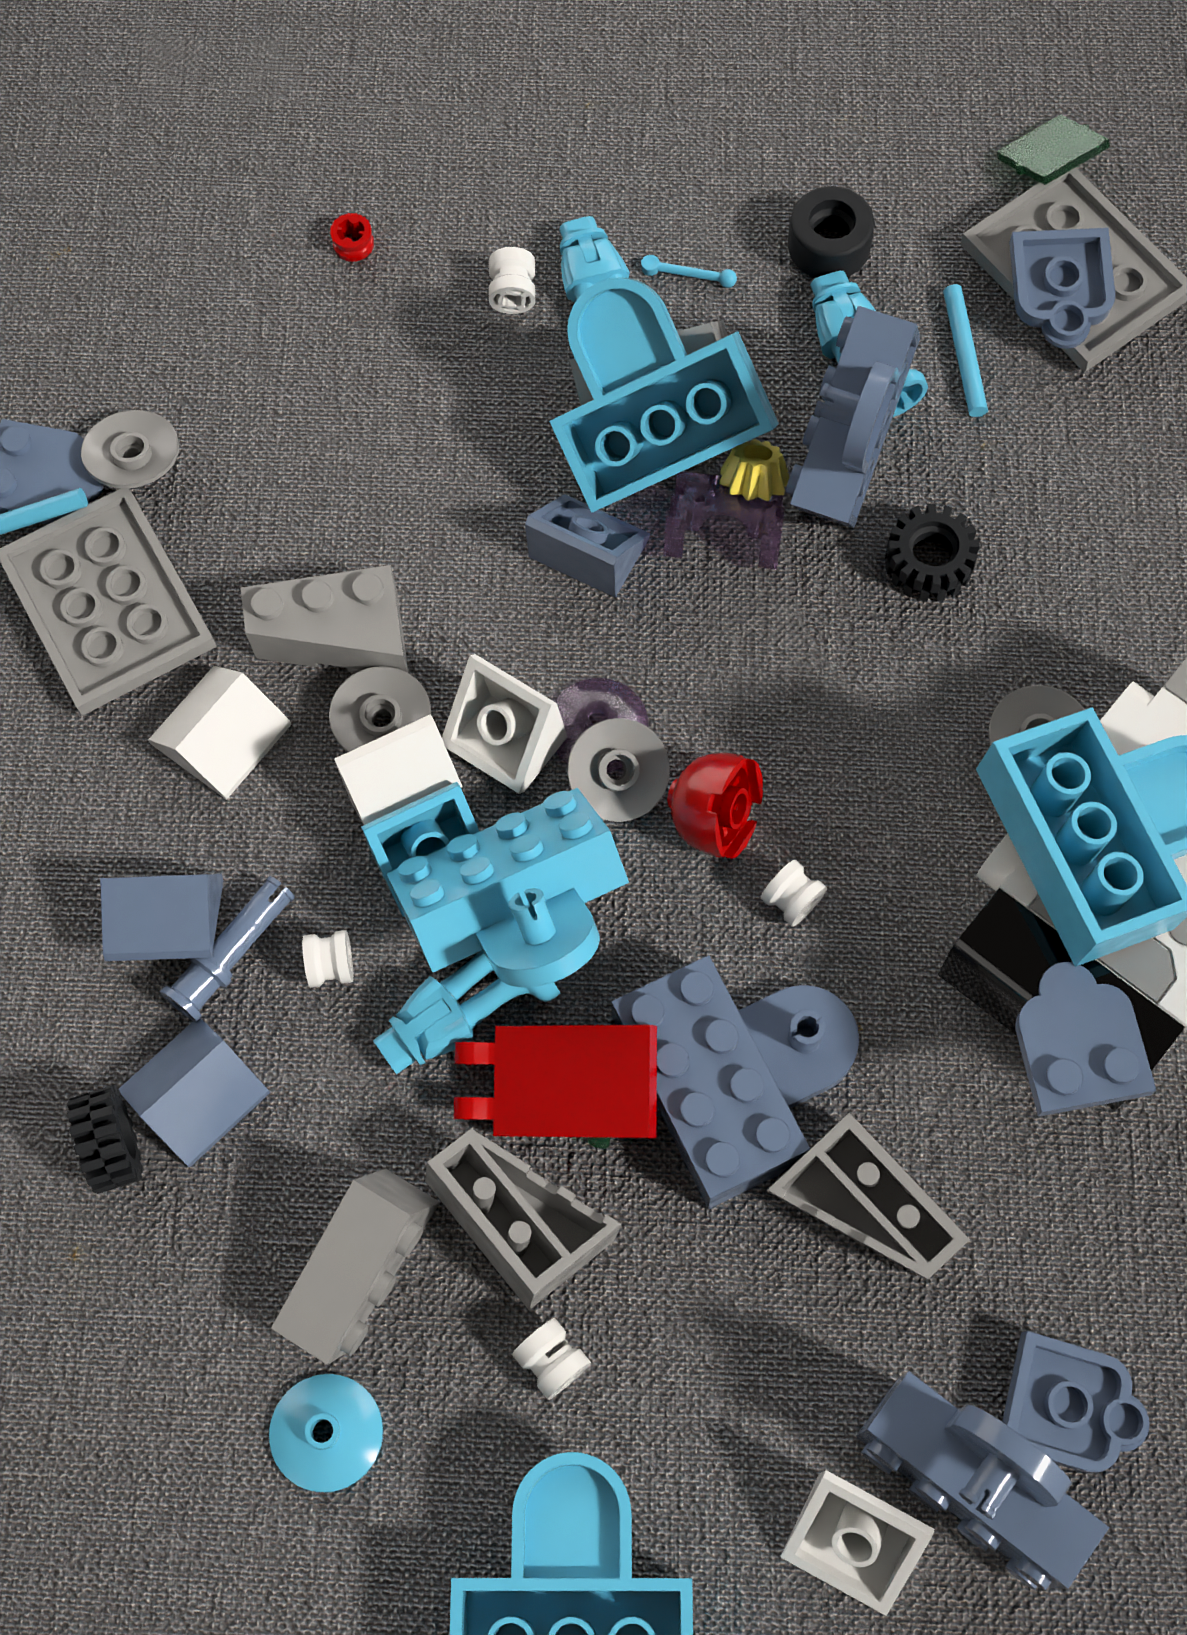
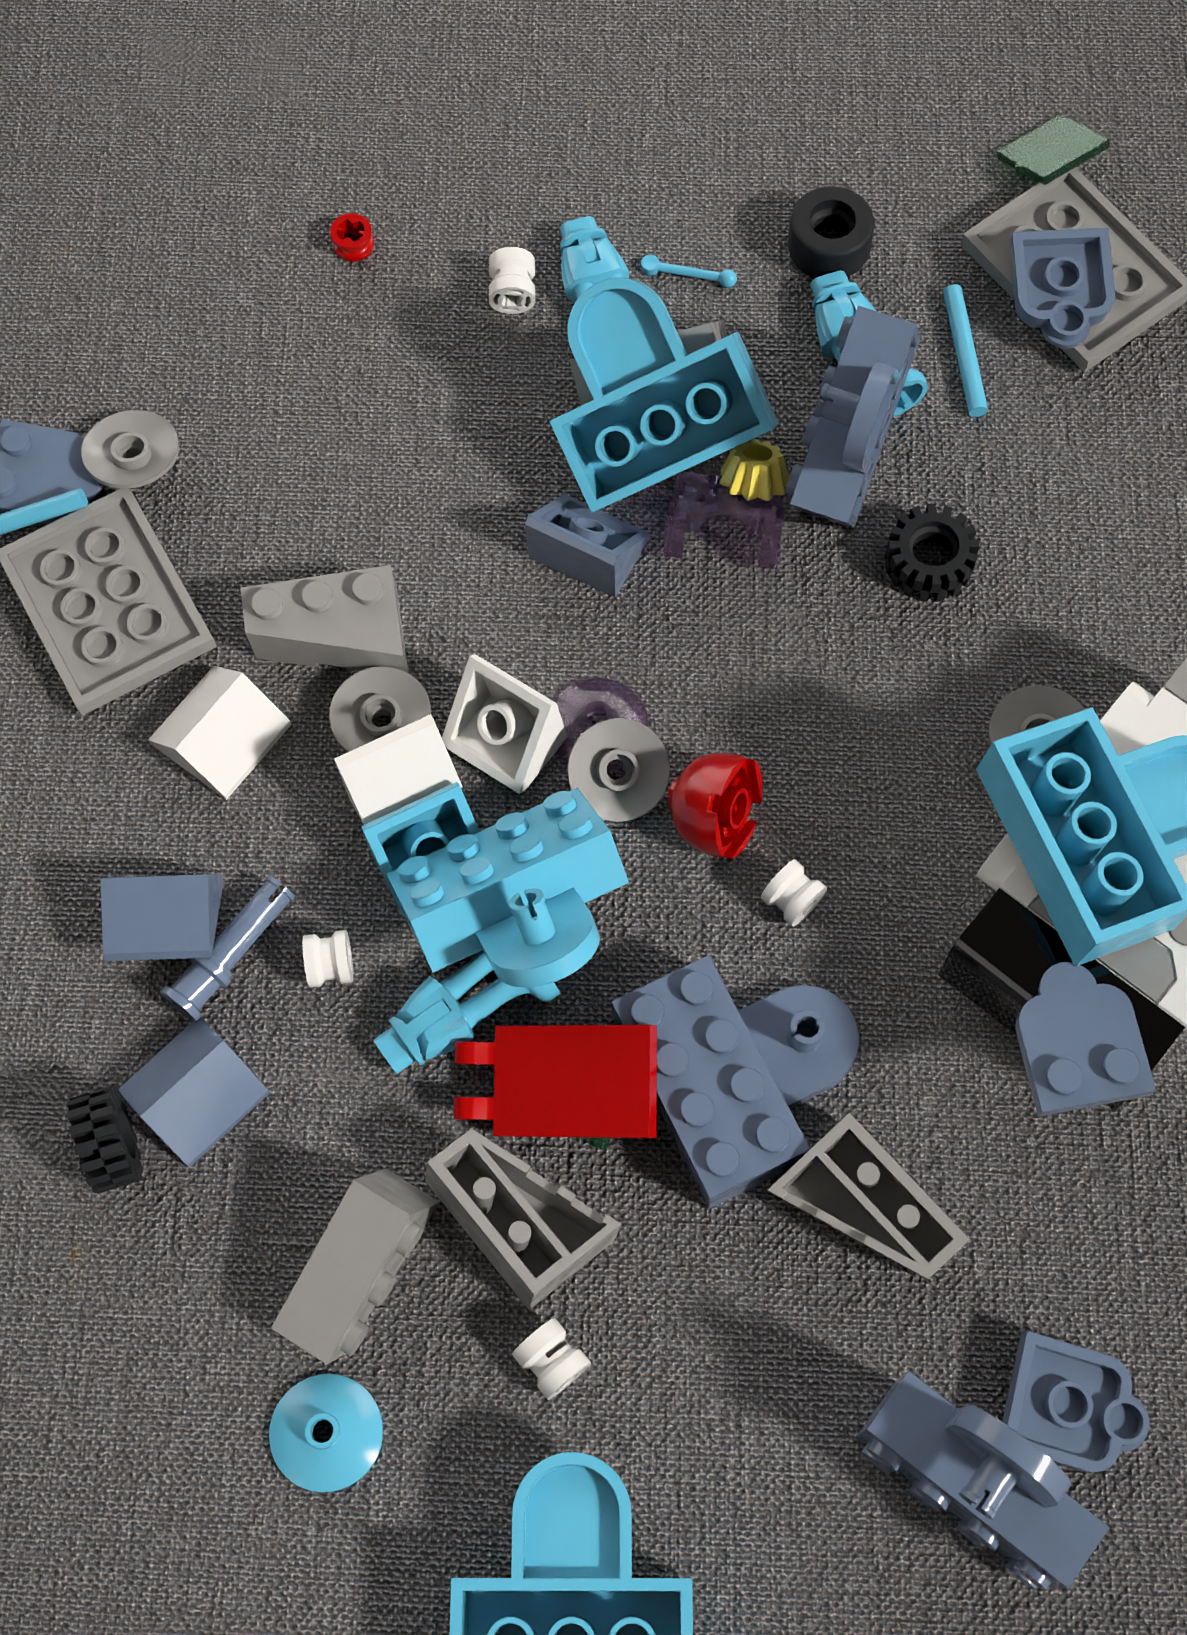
(856, 1542): white slope -> none

